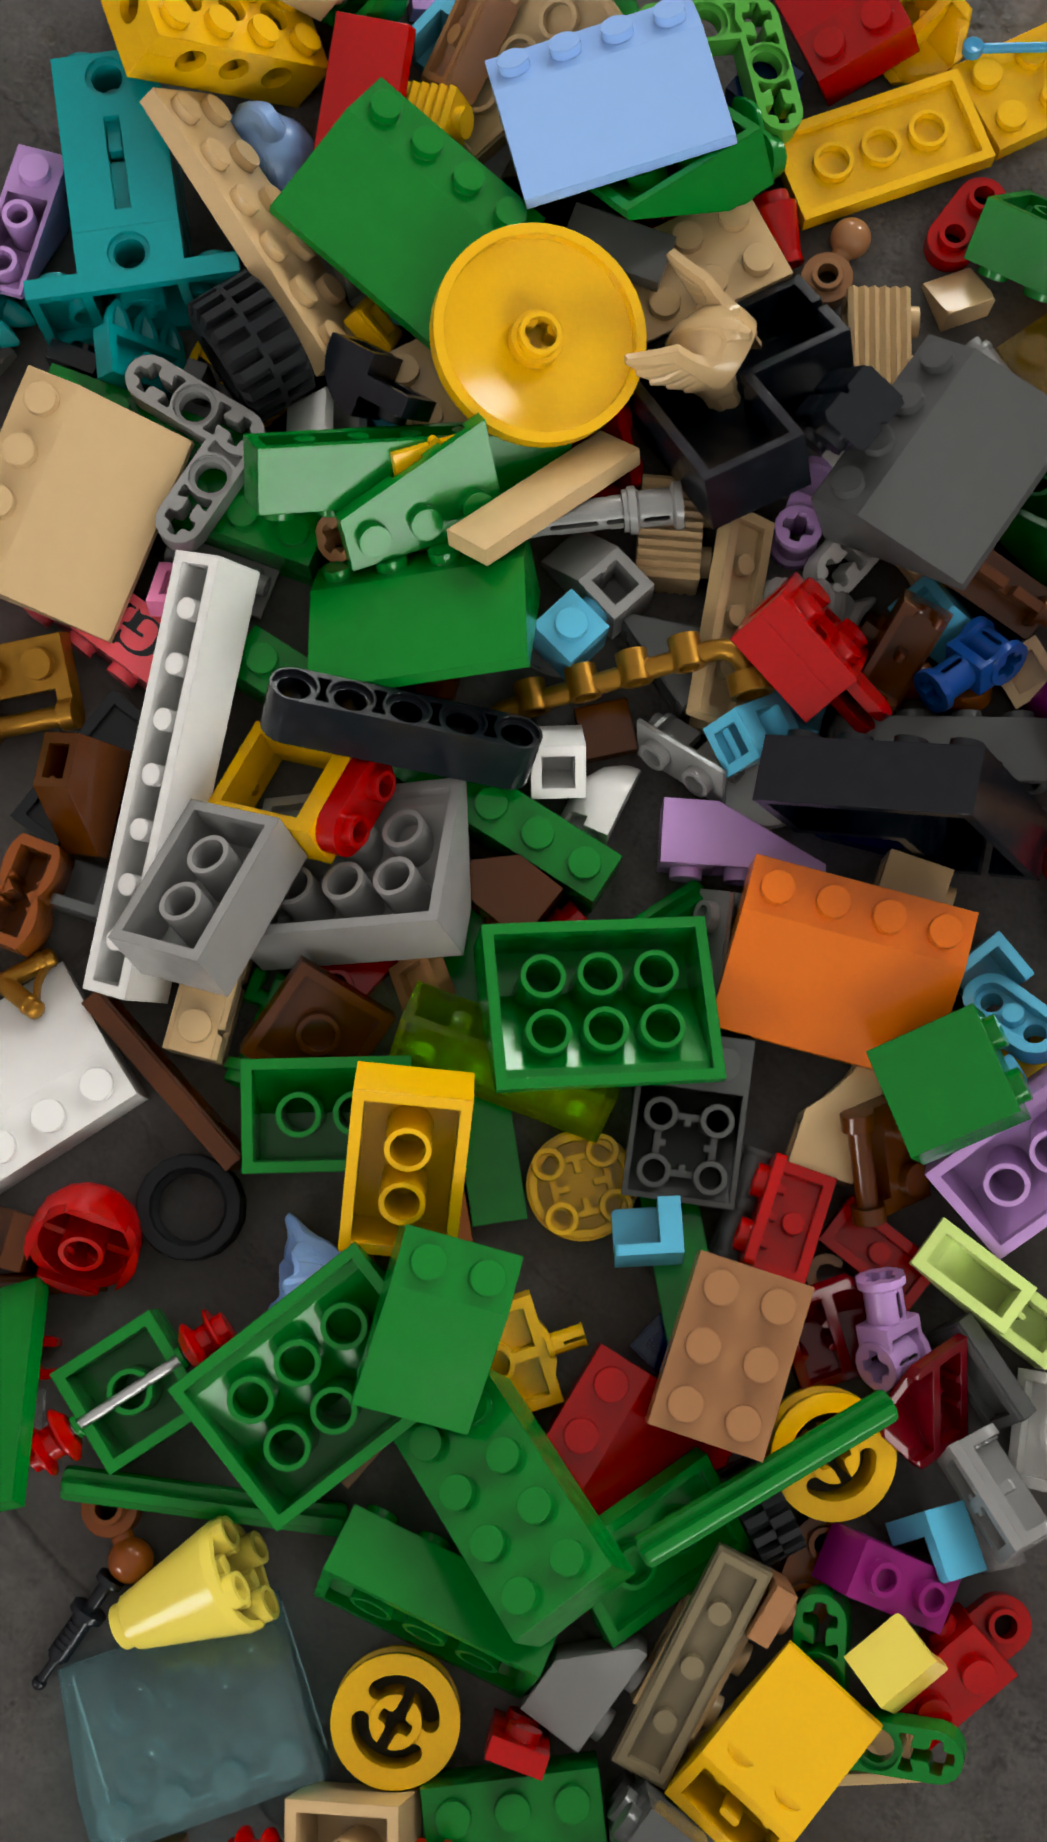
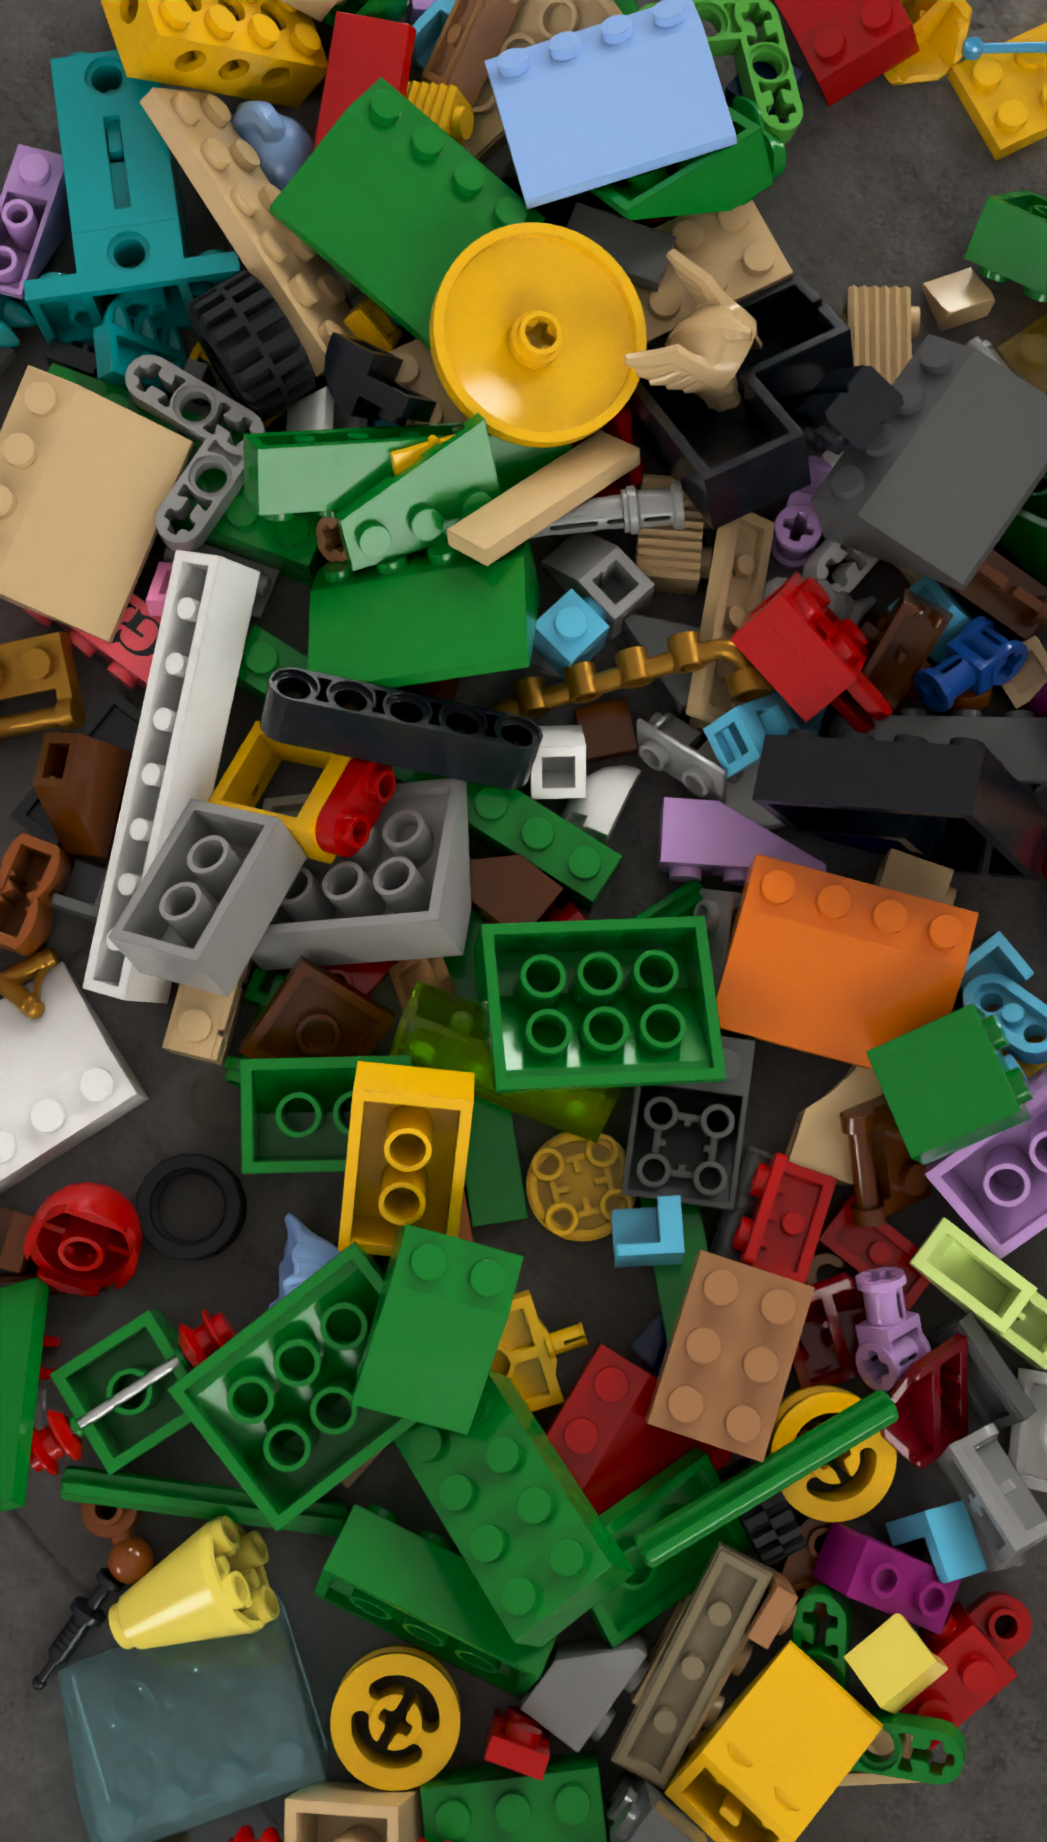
(166, 1079): reddish brown tile -> none
(782, 220): red cone -> none
(848, 241): medium nougat plate -> none
(884, 148): yellow plate -> none
(958, 219): red plate -> none

